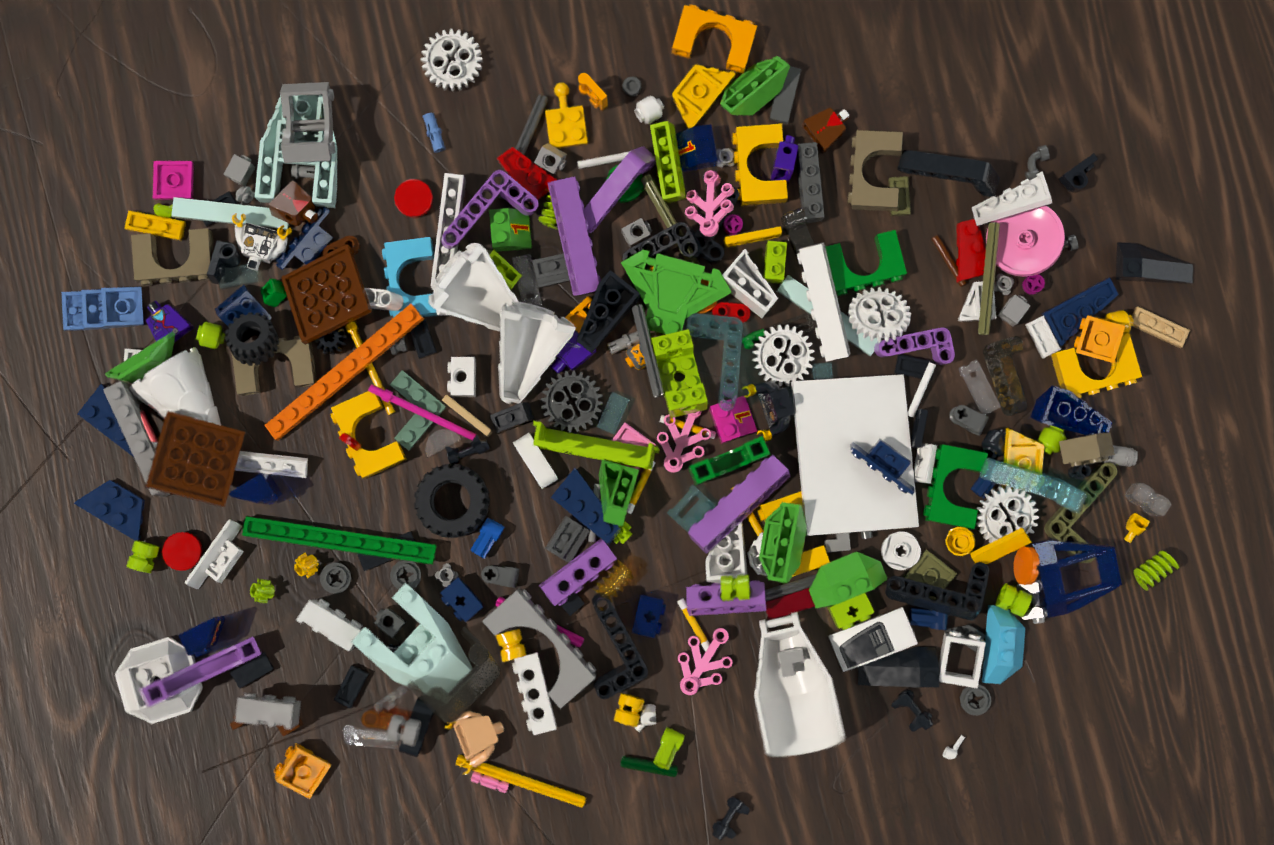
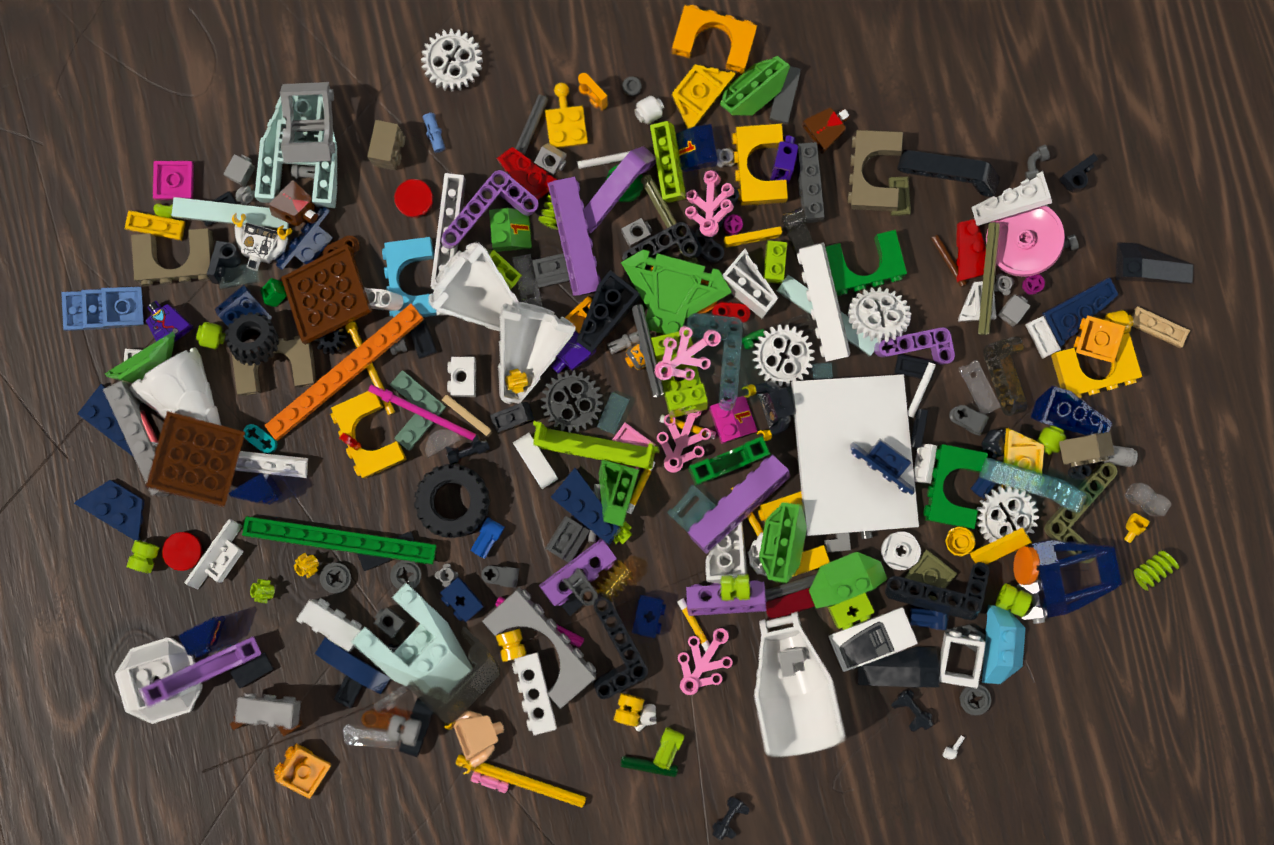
(257, 442): none -> teal beam
(352, 666): none -> dark blue slope
(386, 145): none -> dark tan brick
(516, 381): none -> yellow gear
(579, 585): none -> dark grey piece
(684, 355): none -> bright pink plant

